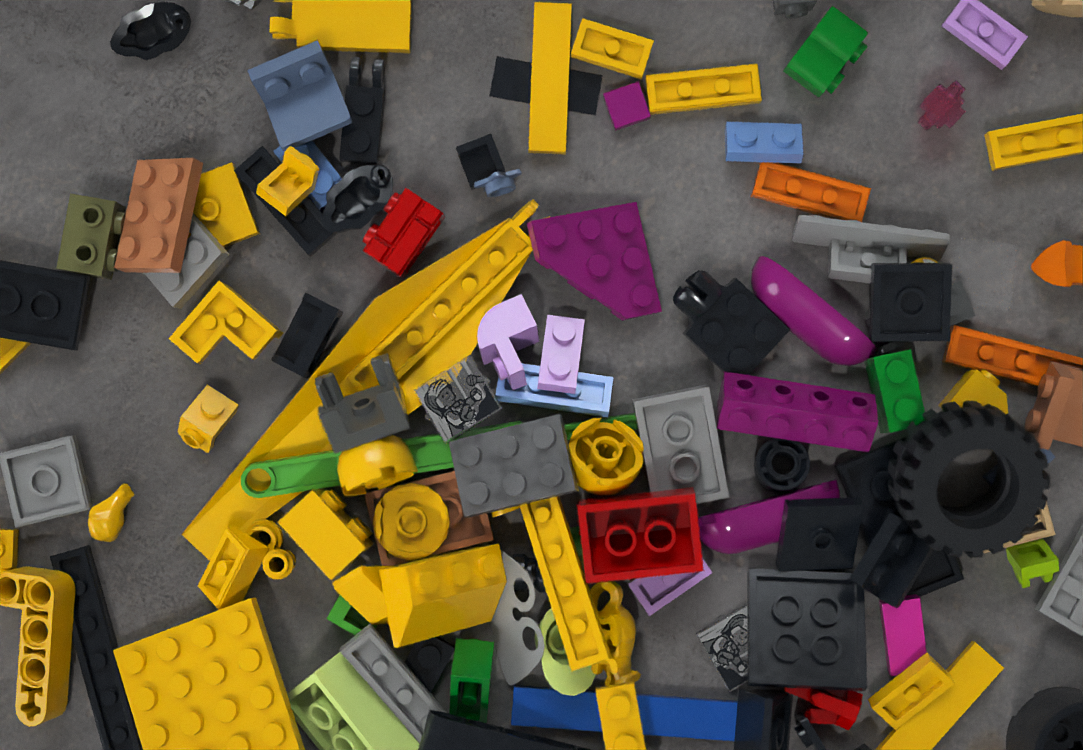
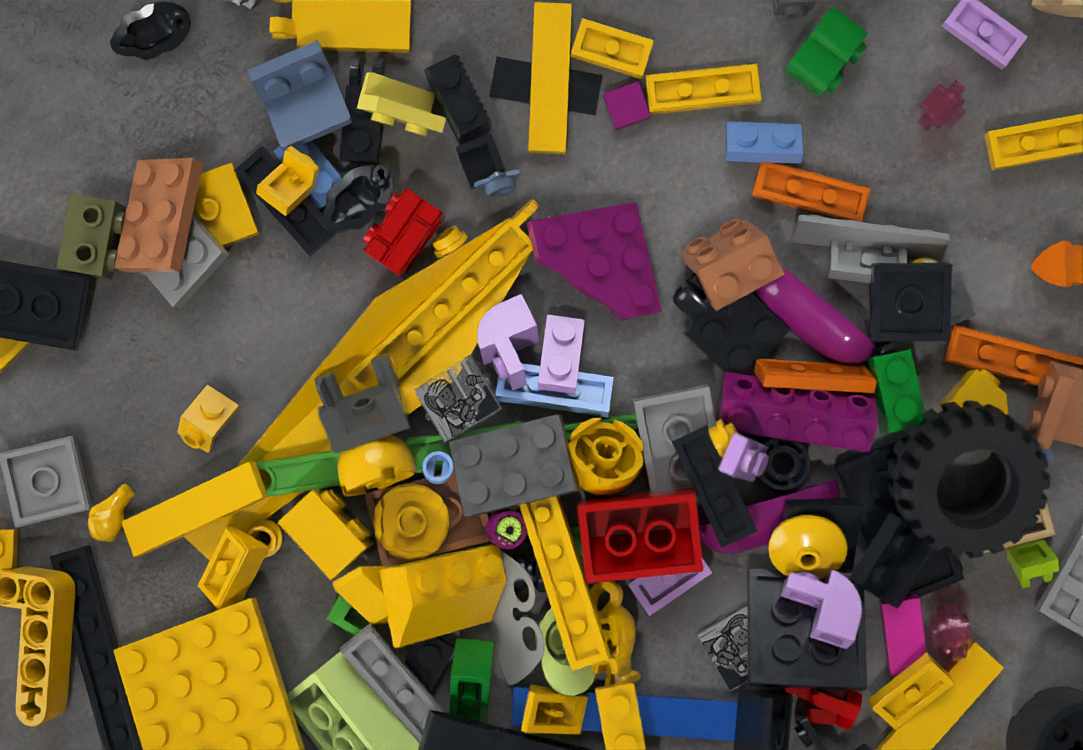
(194, 509): none -> yellow tile
(224, 315): yellow panel -> none
(271, 567): yellow pin -> none
(307, 336): black hinge -> none
(399, 102): none -> light yellow bracket
(429, 467): none -> light blue hinge
(448, 241): none -> yellow plate
(458, 99): none -> black brick
(506, 529): none -> tile
(552, 712): none -> yellow slope
(714, 488): none -> black plate
(722, 435): none -> yellow plate
(732, 262): none -> nougat bracket
(744, 458): none -> lavender plate
(807, 536): none -> yellow dish
(814, 376): none -> orange tile
(836, 605): none -> lavender brick
(950, 632): none -> clear pink plate

